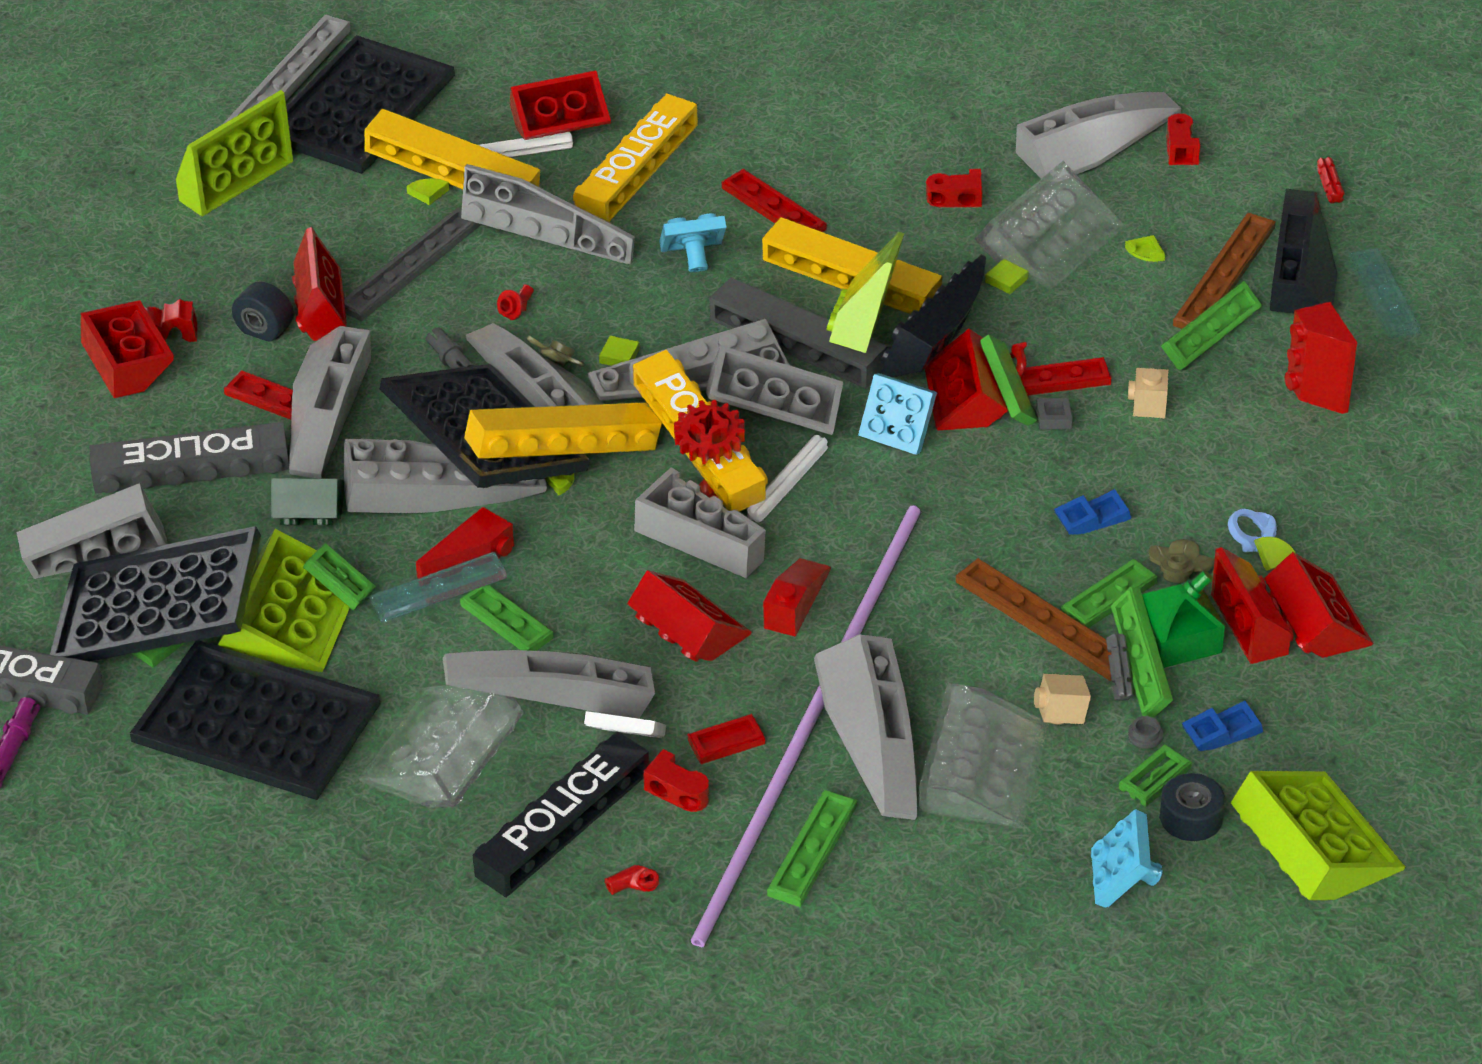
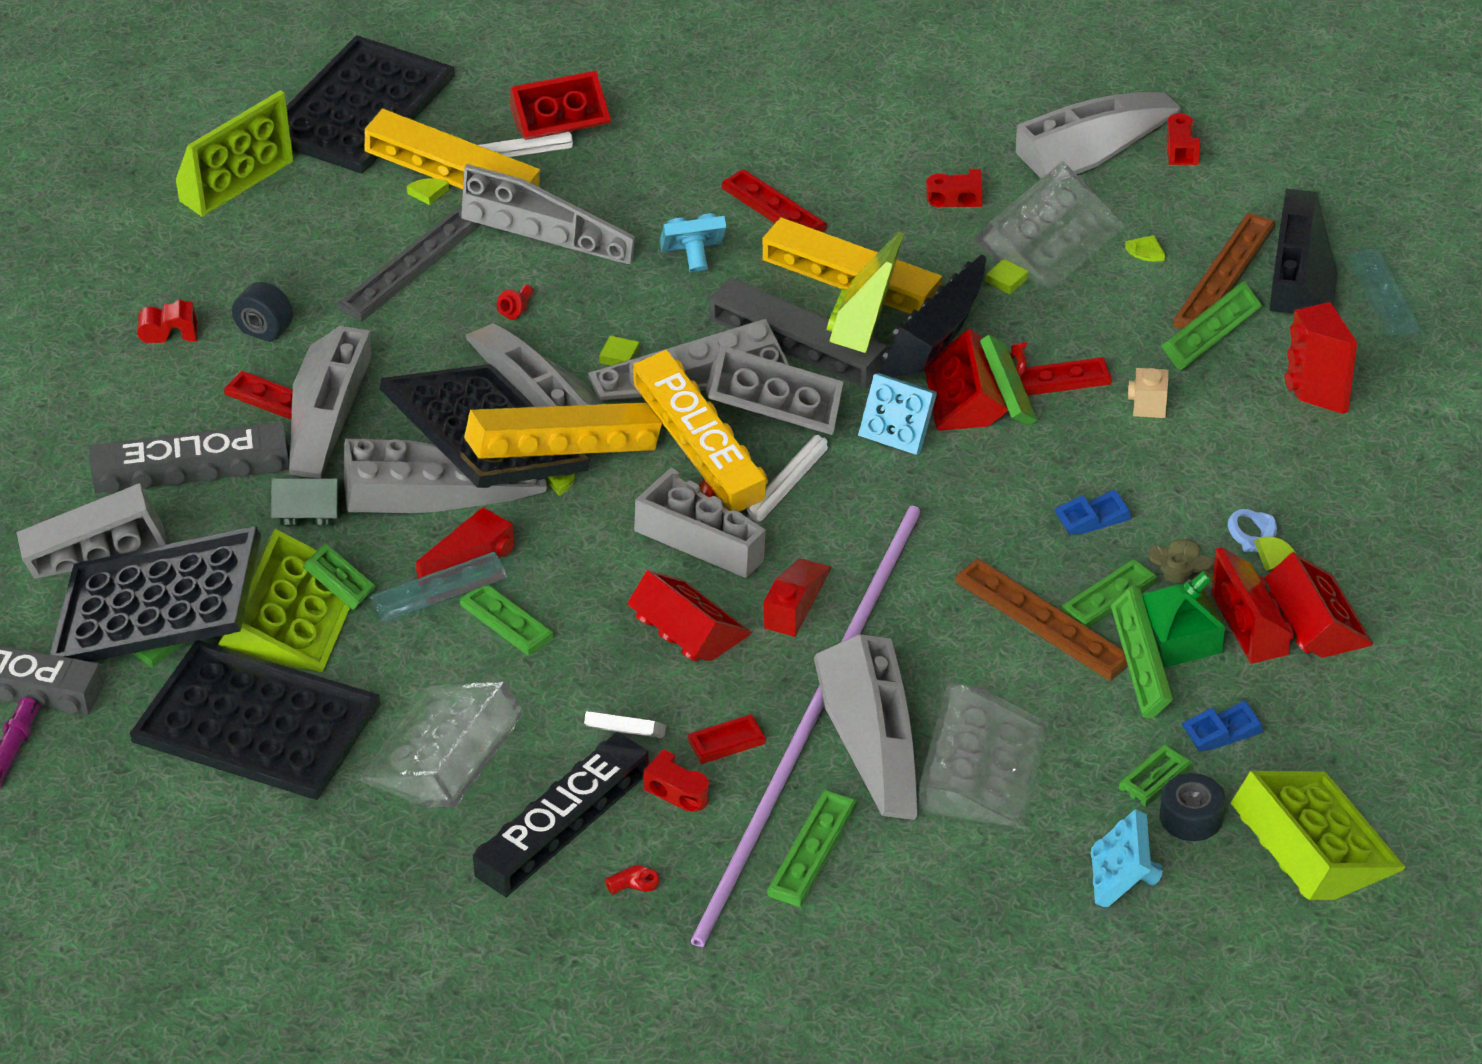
(125, 347): red slope -> none
(299, 62): light grey plate -> none
(317, 288): red slope -> none
(449, 352): dark grey pin -> none
(555, 679): light grey wedge -> none
(556, 352): olive plate -> none
(637, 157): yellow brick -> none
(709, 432): red gear -> none
(1053, 413): dark grey plate -> none
(1062, 699): tan brick -> none
(1120, 667): dark grey axle -> none
(1145, 732): dark grey plate -> none
(1330, 180): red axle -> none

